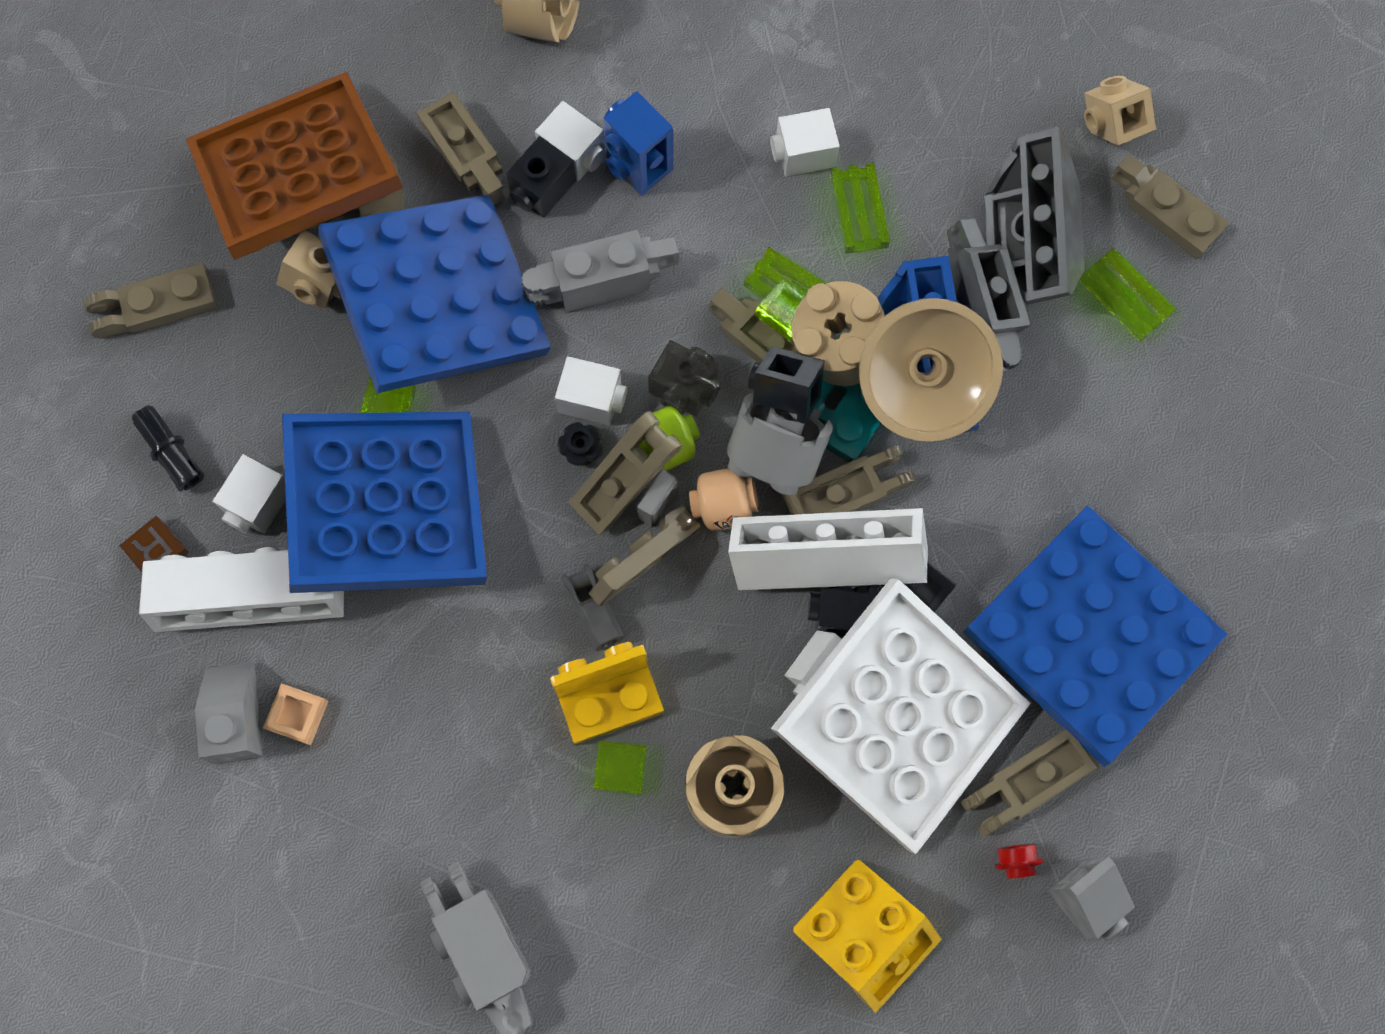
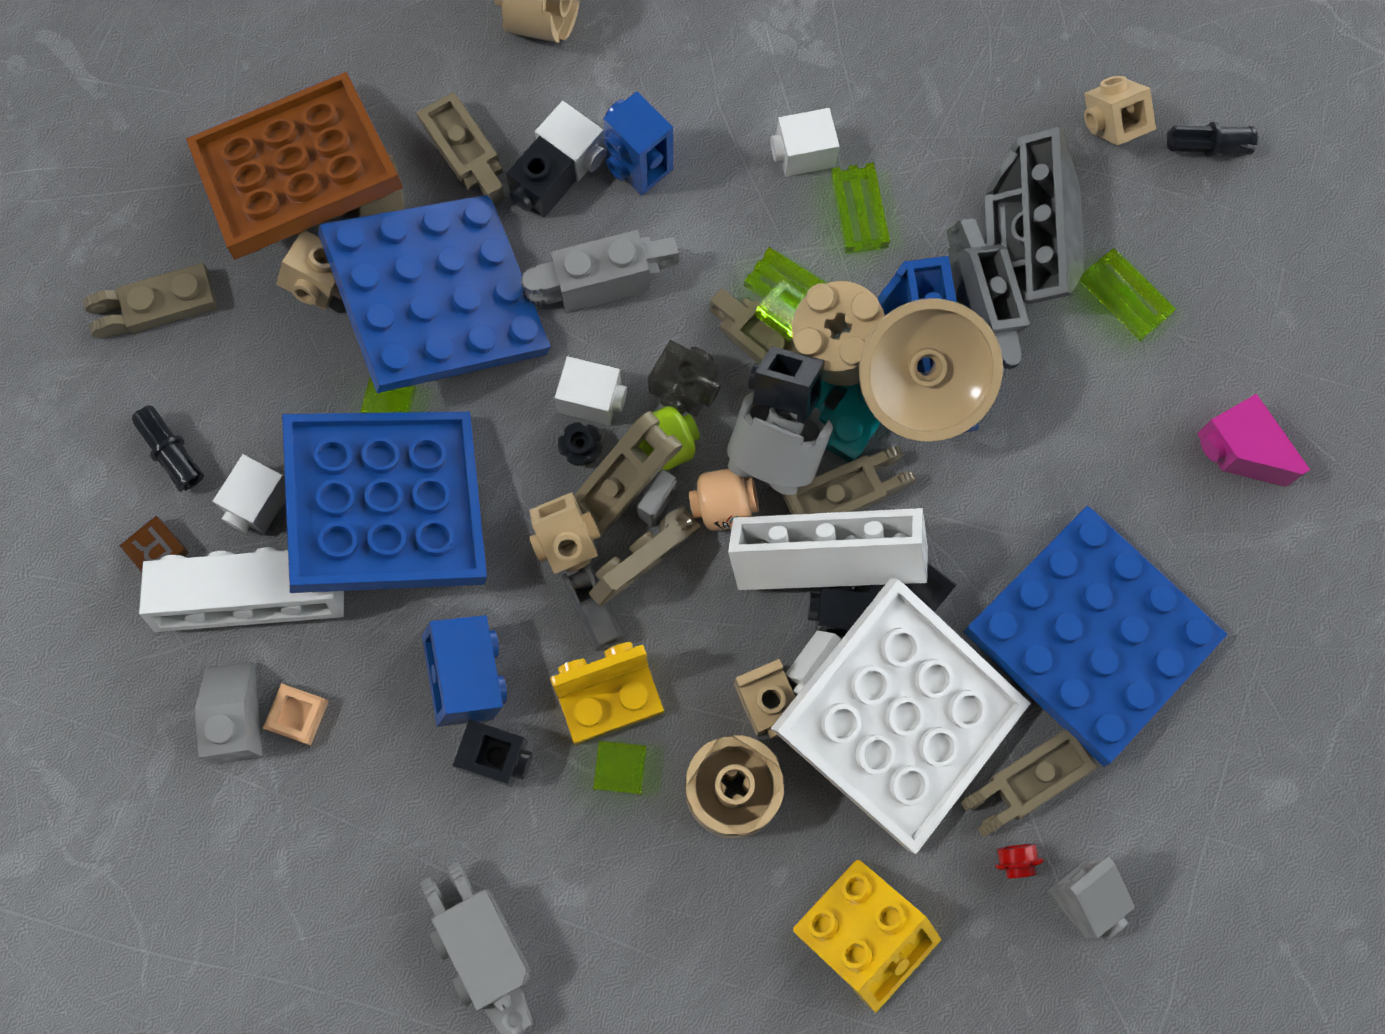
(463, 670): none -> blue brick
(477, 745): none -> black brick
(563, 534): none -> tan brick
(754, 685): none -> tan brick
(1169, 206): dark tan hinge -> none
(1212, 139): none -> black axle
(1252, 444): none -> dark pink slope

